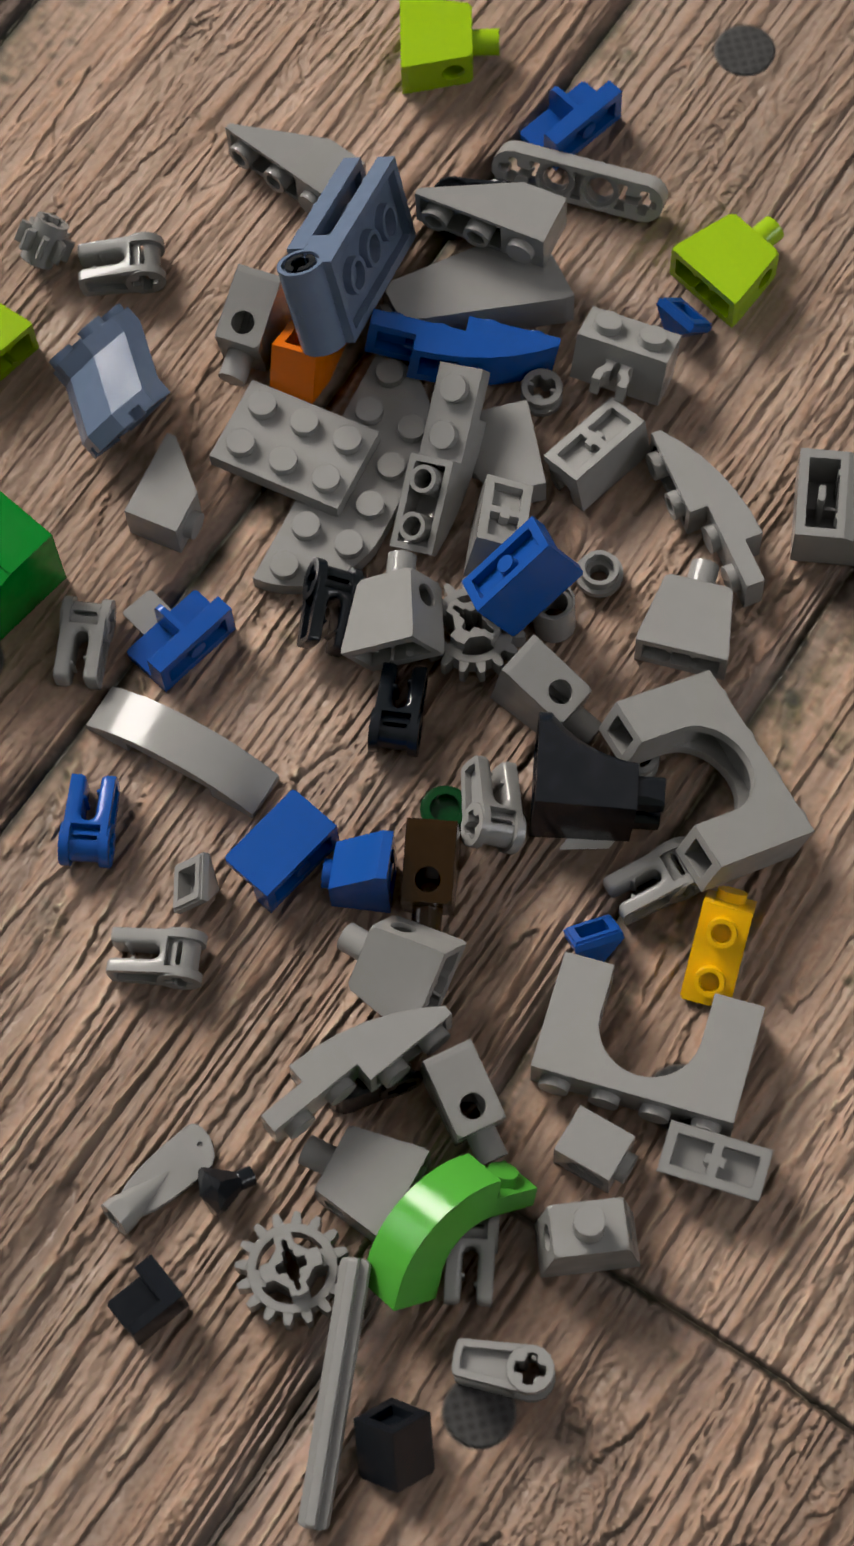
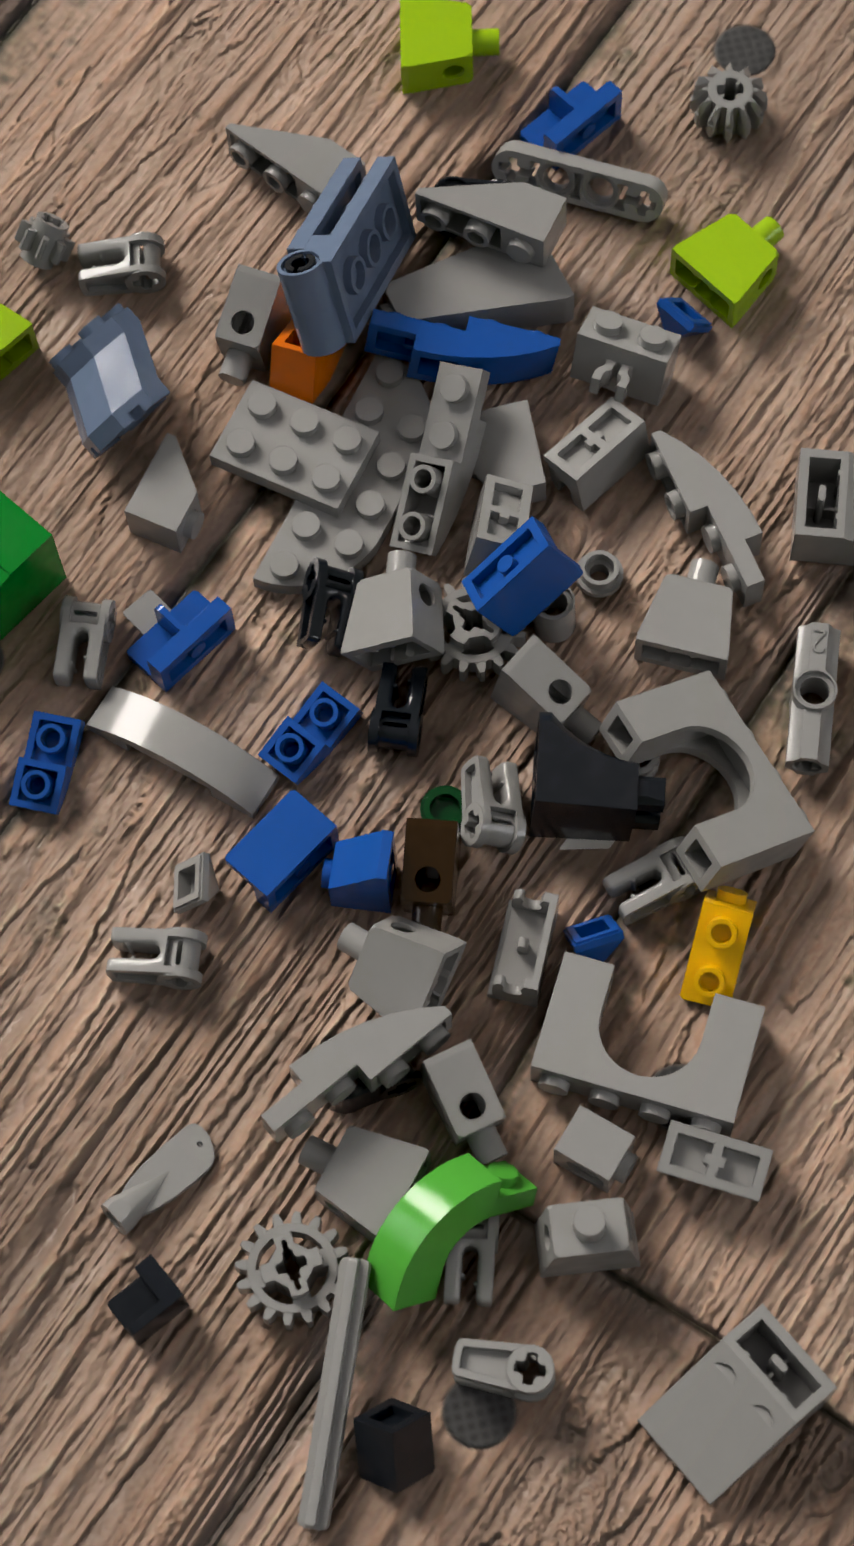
(48, 763): none -> blue slope
(93, 838): blue piece -> none
(221, 1187): black rock -> none
(311, 735): none -> blue slope
(524, 948): none -> light grey hinge
(547, 381): light grey bush -> none
(728, 102): none -> light grey gear
(737, 1404): none -> light grey slope
(810, 723): none -> light grey piece

